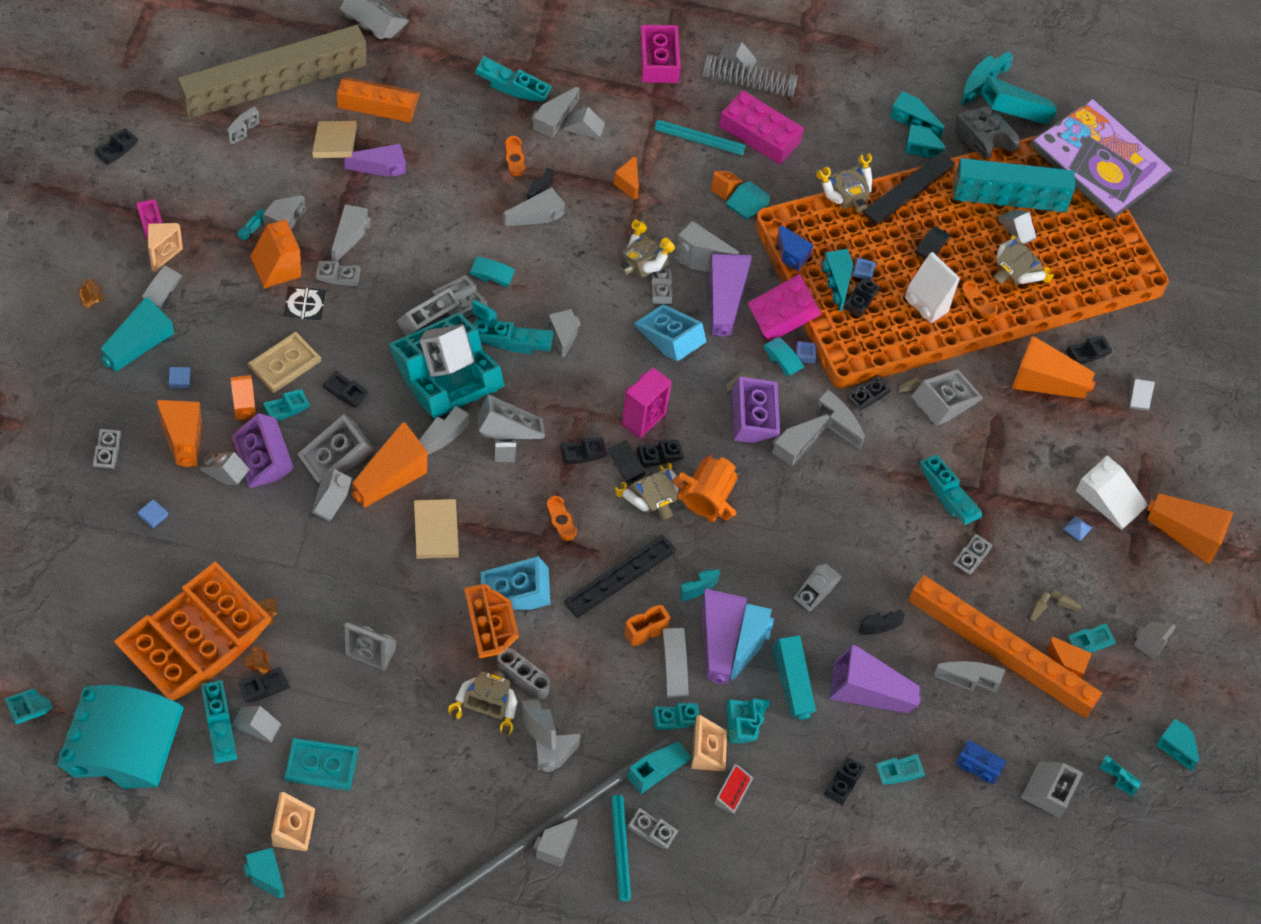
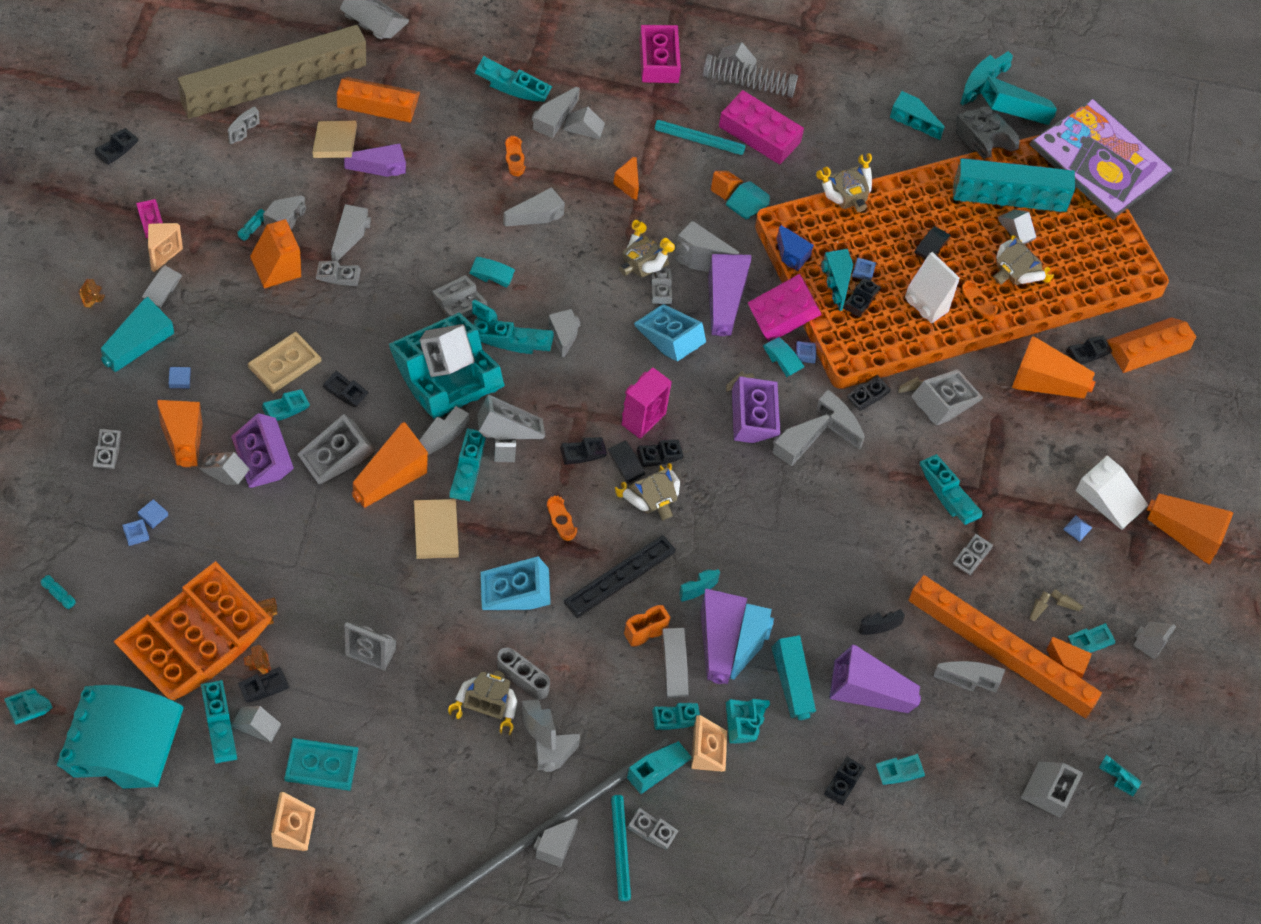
(58, 592): none -> teal axle
(135, 532): none -> medium blue tile
(243, 397): orange slope -> none
(264, 871): teal slope -> none
(304, 303): sticker -> none
(331, 494): light grey slope -> none
(428, 312): light grey slope -> none
(468, 465): none -> teal slope
(491, 620): orange wedge -> none
(539, 187): black slope -> none
(709, 488): orange container -> none
(733, 789): red slope -> none
(817, 586): light grey slope -> none
(908, 188): black tile -> none
(923, 142): teal slope -> none
(980, 762): blue bracket -> none
(1140, 391): slope -> none
(1151, 343): none -> orange slope
(1180, 744): teal slope -> none

